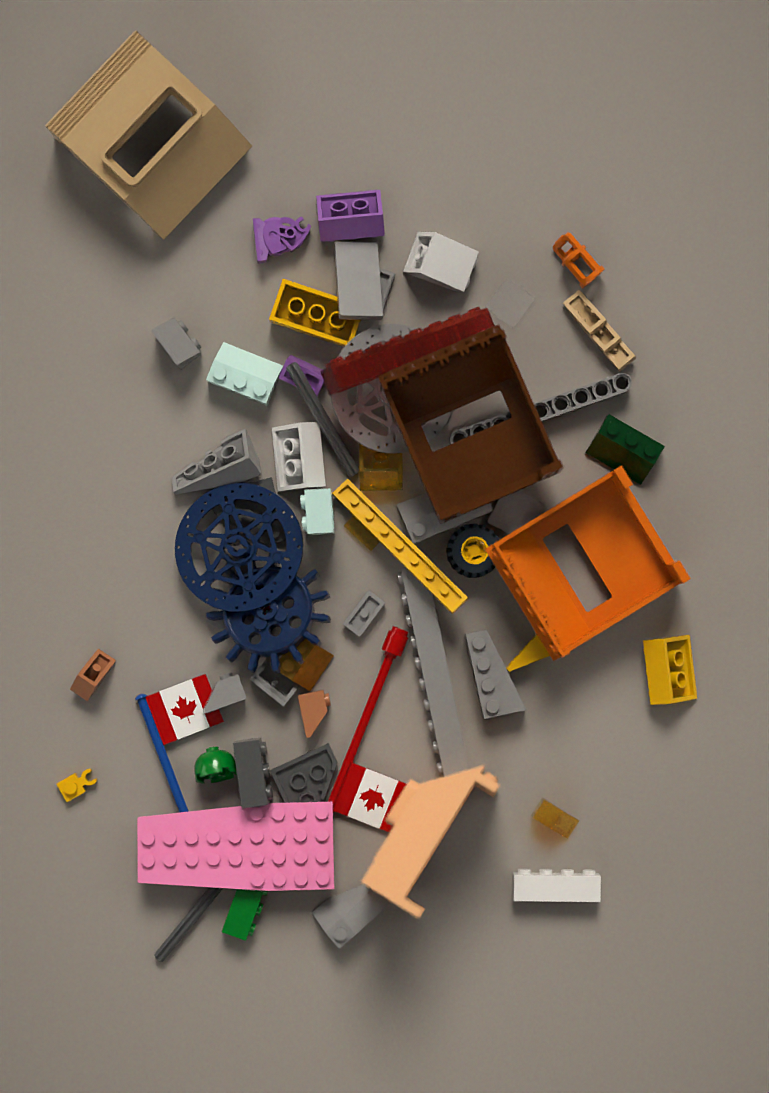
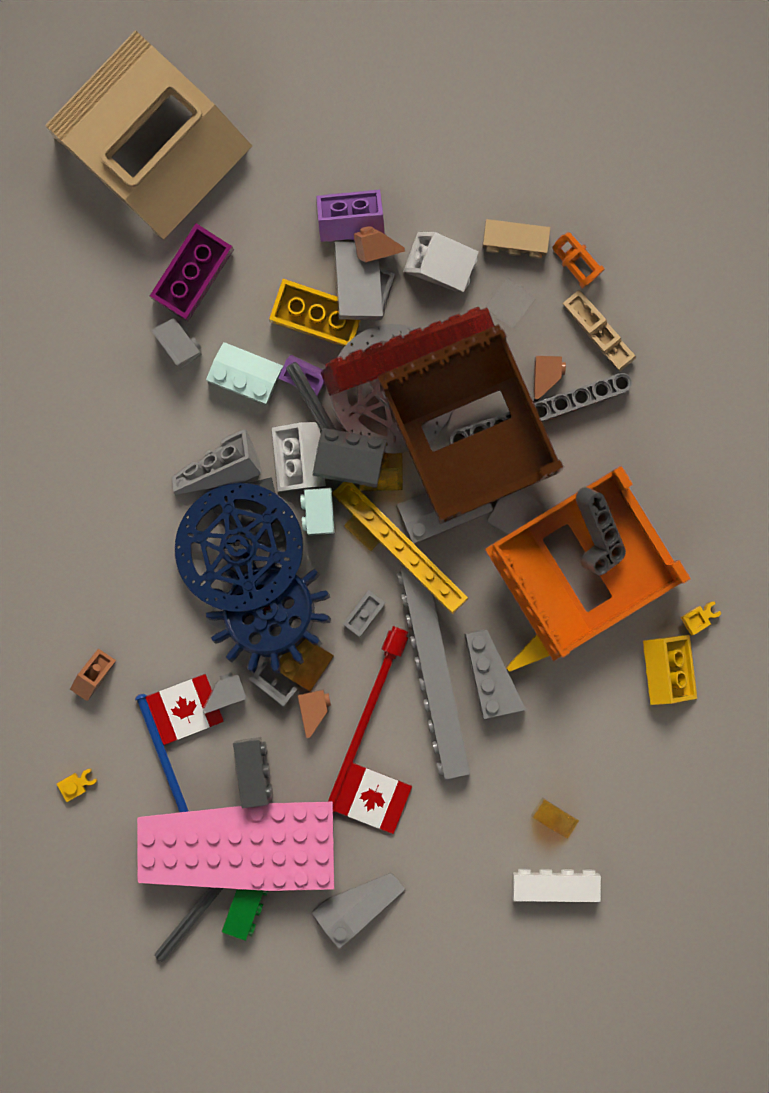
(191, 272): none -> magenta brick
(214, 765): green cylinder -> none
(274, 238): medium lavender piece -> none
(306, 776): dark grey plate -> none
(349, 457): none -> dark grey slope
(375, 245): none -> nougat slope
(419, 825): light nougat panel -> none
(467, 550): black wheel -> none
(516, 238): none -> tan brick
(547, 373): none -> nougat slope
(608, 545): none -> dark grey beam
(624, 446): dark green slope -> none
(698, 619): none -> yellow plate

